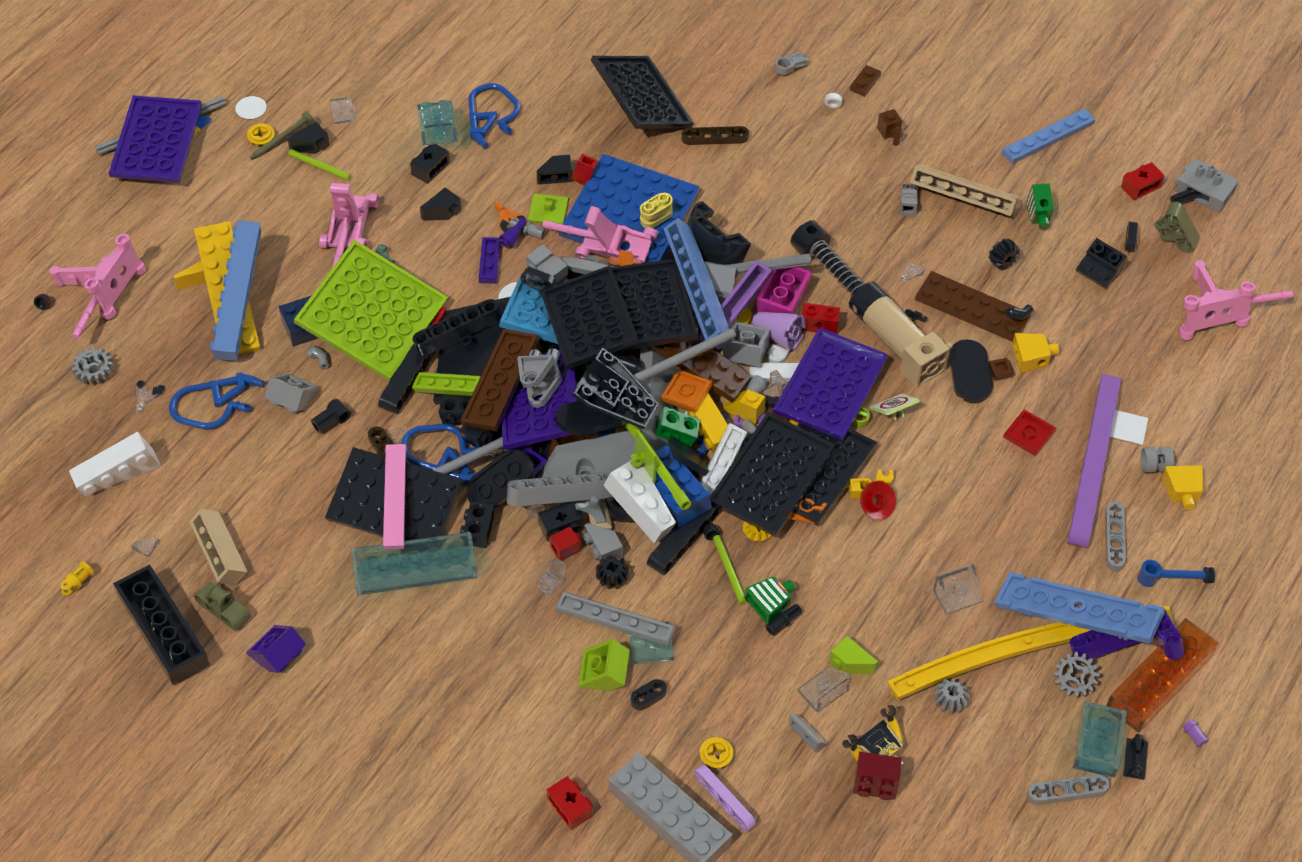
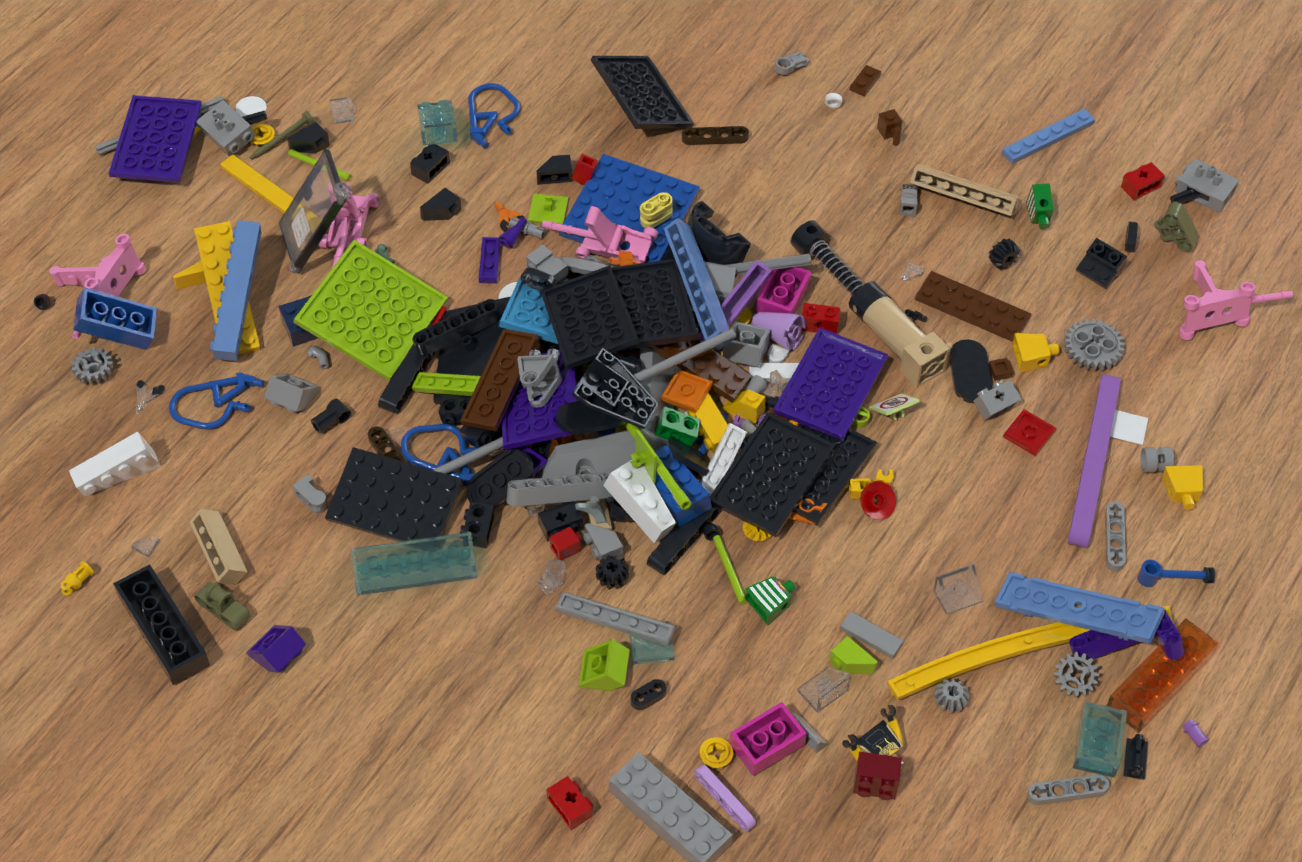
(115, 318): none -> blue brick
(228, 128): none -> light grey piece
(257, 183): none -> yellow tile
(307, 494): none -> light grey leg
(313, 211): none -> clear door
(394, 497): bright pink tile -> none
(767, 738): none -> dark pink brick
(783, 619): black axle -> none
(871, 634): none -> light grey tile
(1006, 397): none -> light grey brick
(1019, 314): black arm -> none
(1094, 344): none -> light grey gear

